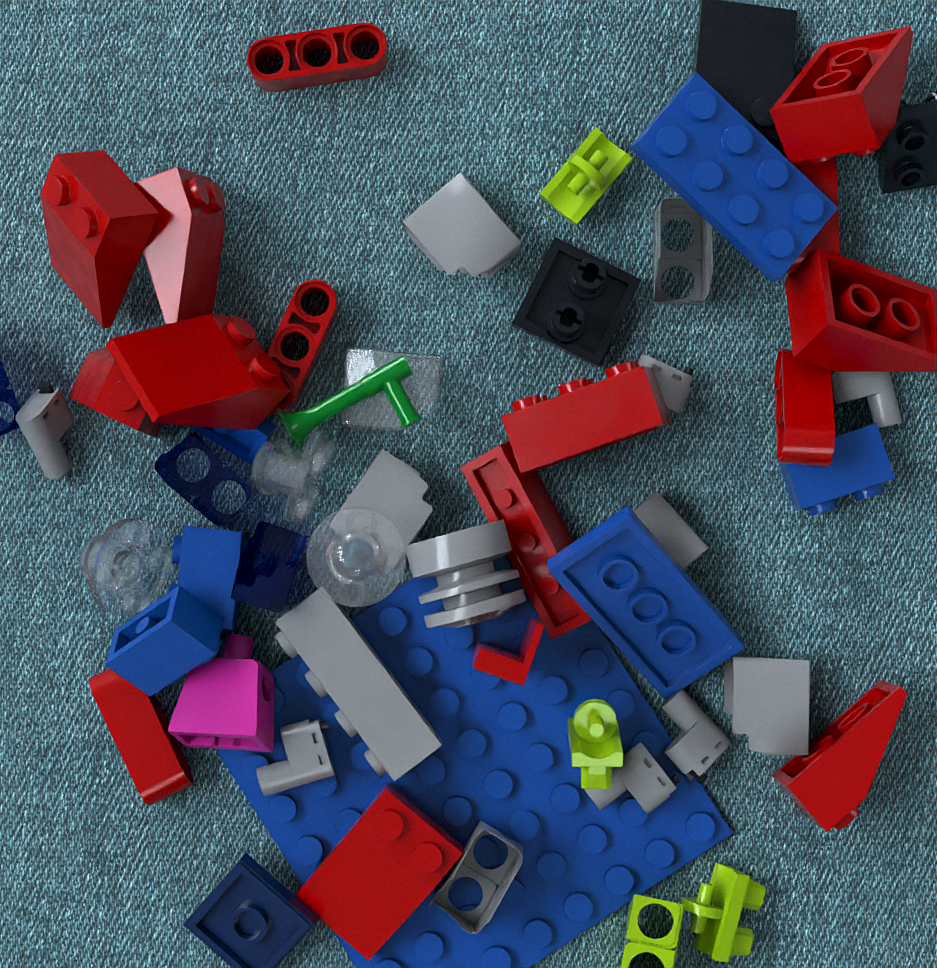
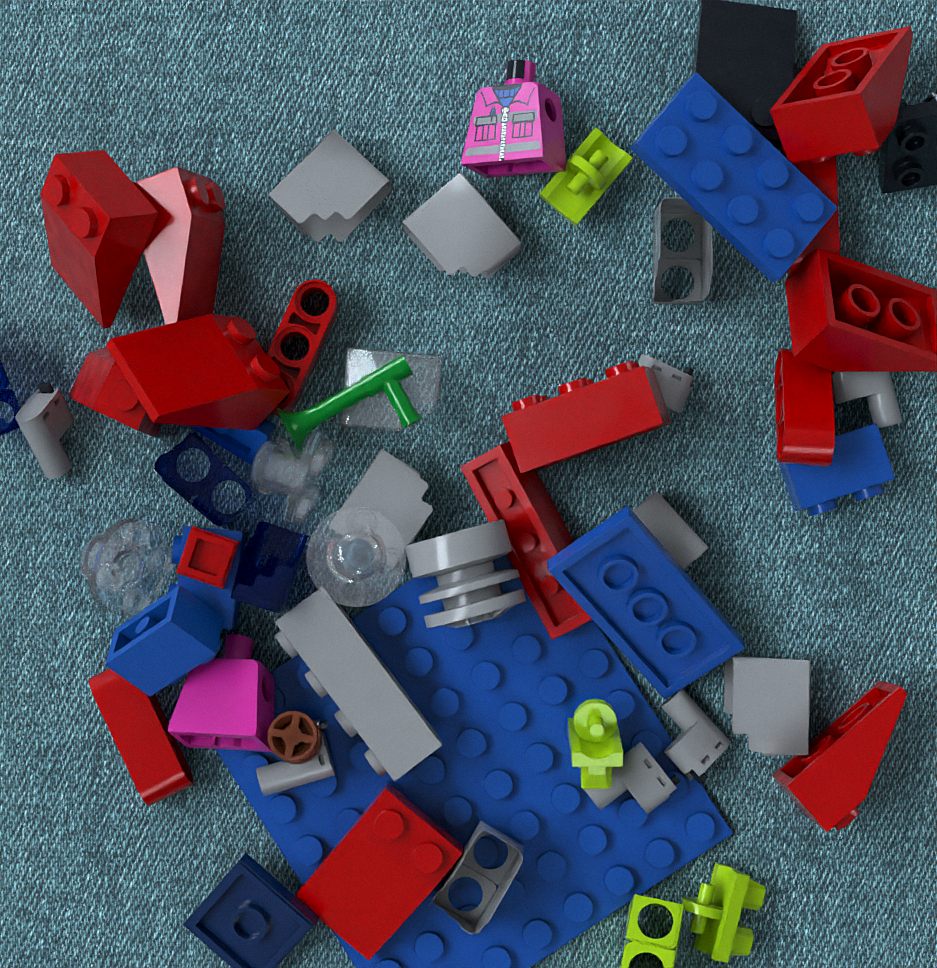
(208, 557): none -> red tile
(285, 735): none -> copper wheel
(295, 47): red beam -> none
(330, 190): none -> light grey piece
(508, 664): red panel -> none
(515, 127): none -> dark pink torso
(576, 302): black plate -> none

